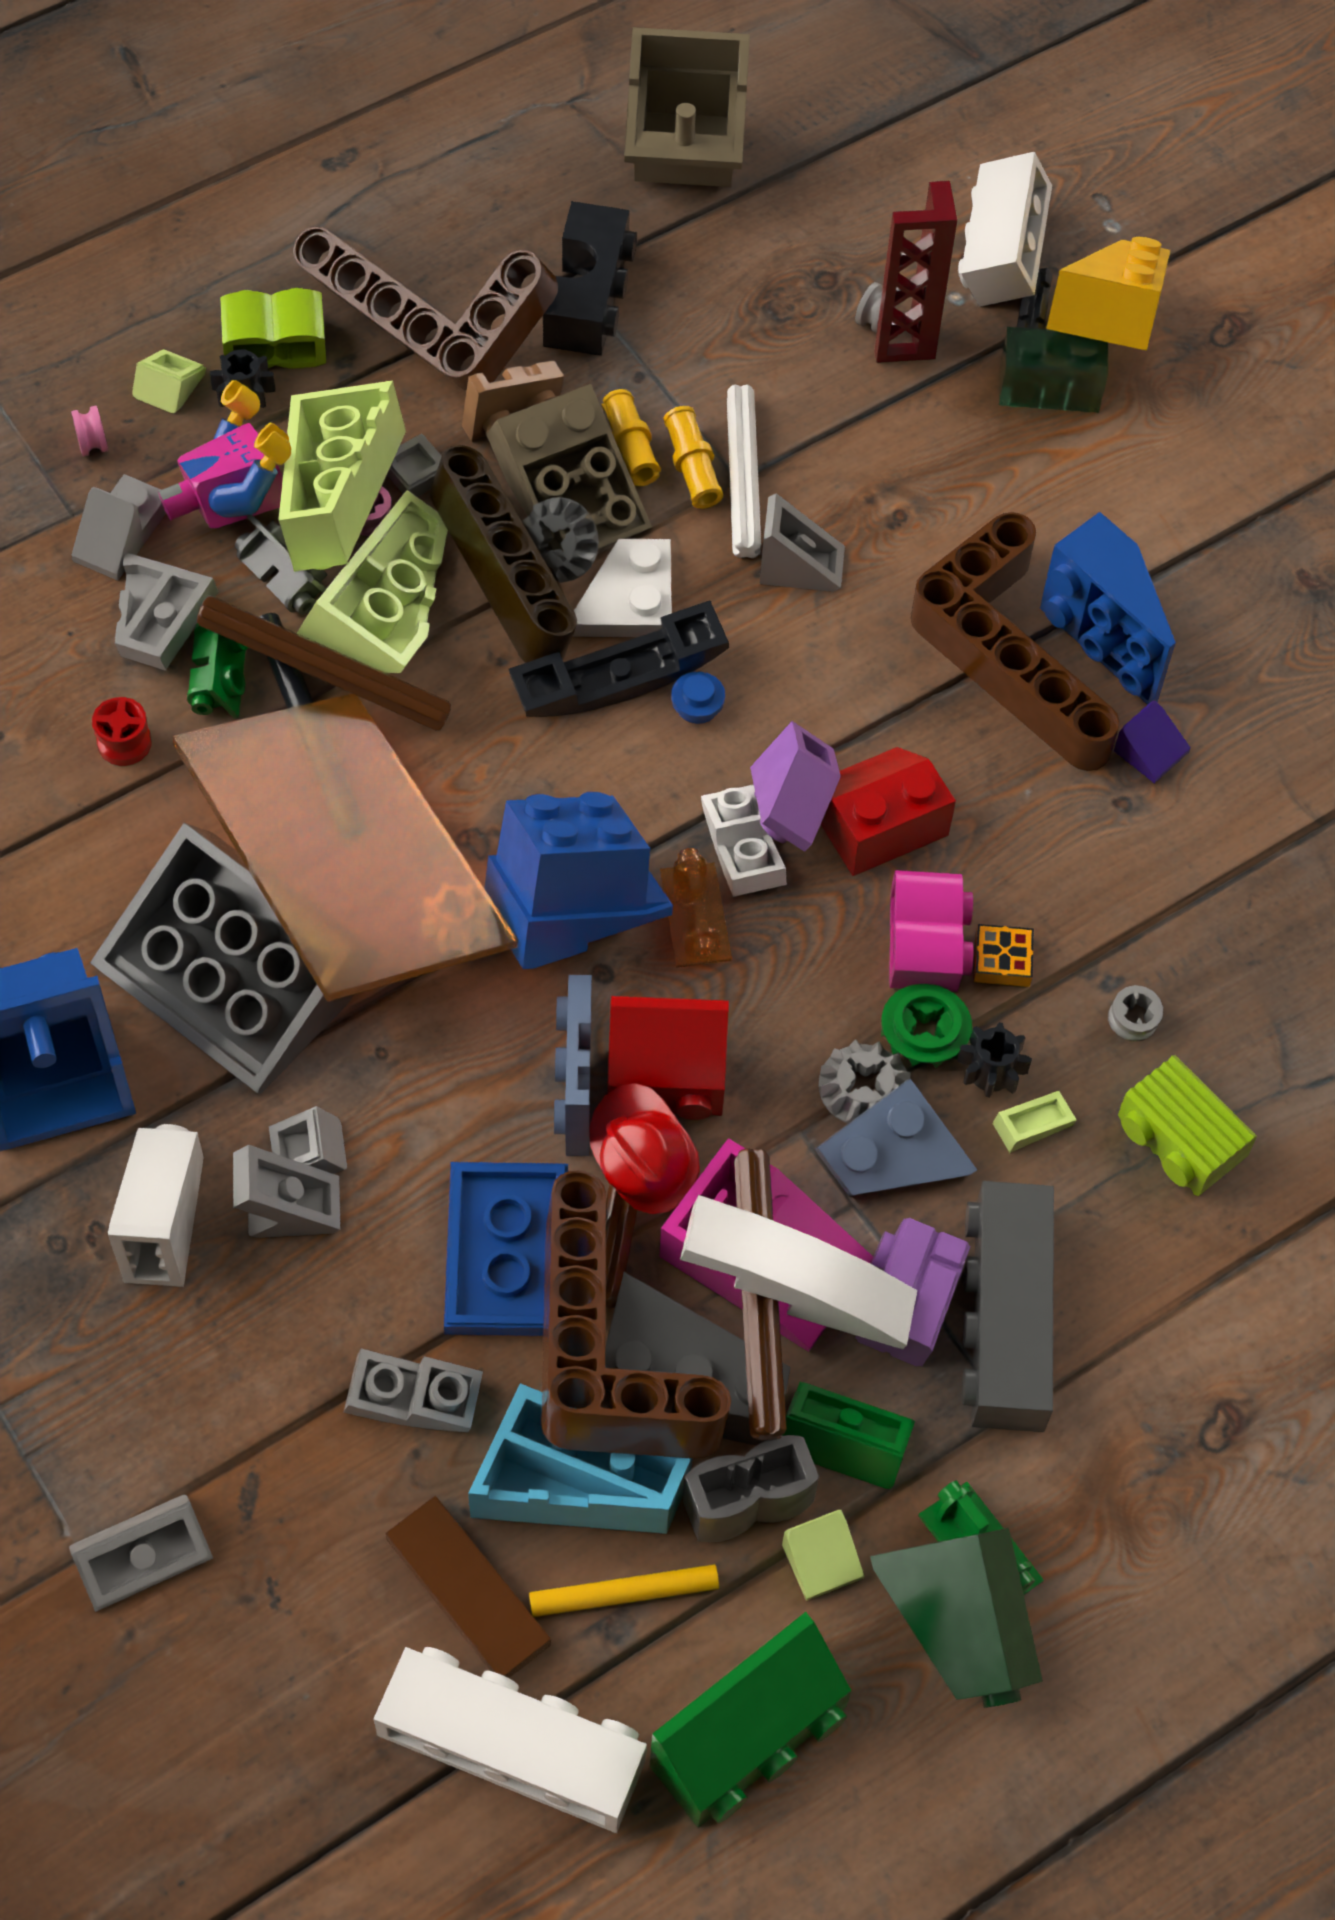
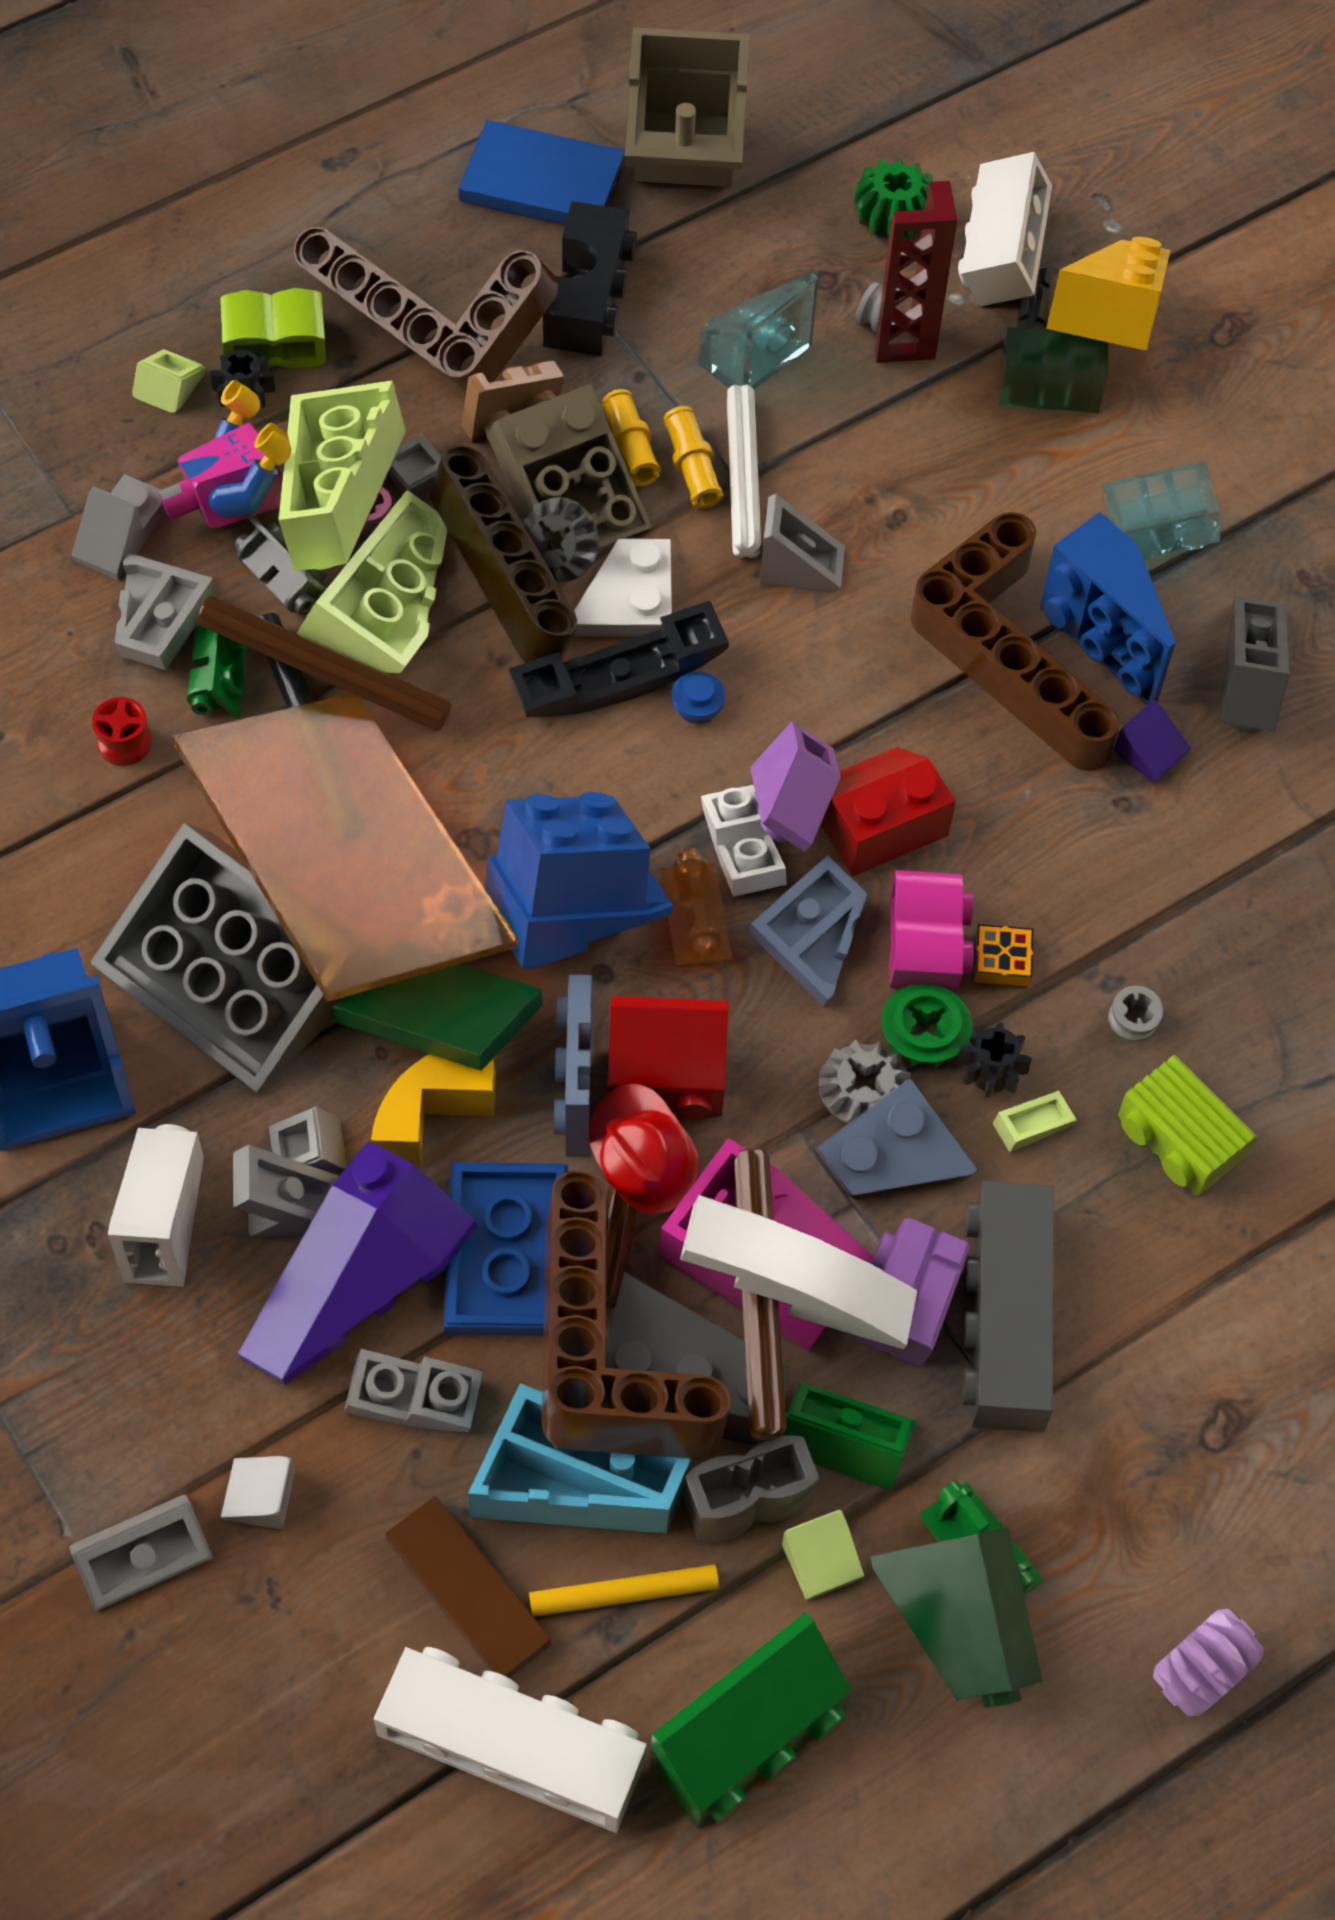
(89, 430): bright pink bush -> none
(259, 1491): none -> slope
(364, 1247): none -> dark purple wedge
(432, 1088): none -> yellow brick
(446, 1013): none -> dark green tile
(538, 172): none -> blue tile
(760, 333): none -> clear light blue slope
(813, 927): none -> sand blue wing
(890, 190): none -> green gear
(1165, 509): none -> clear light blue brick
(1208, 1662): none -> lavender gear
(1255, 665): none -> dark grey slope

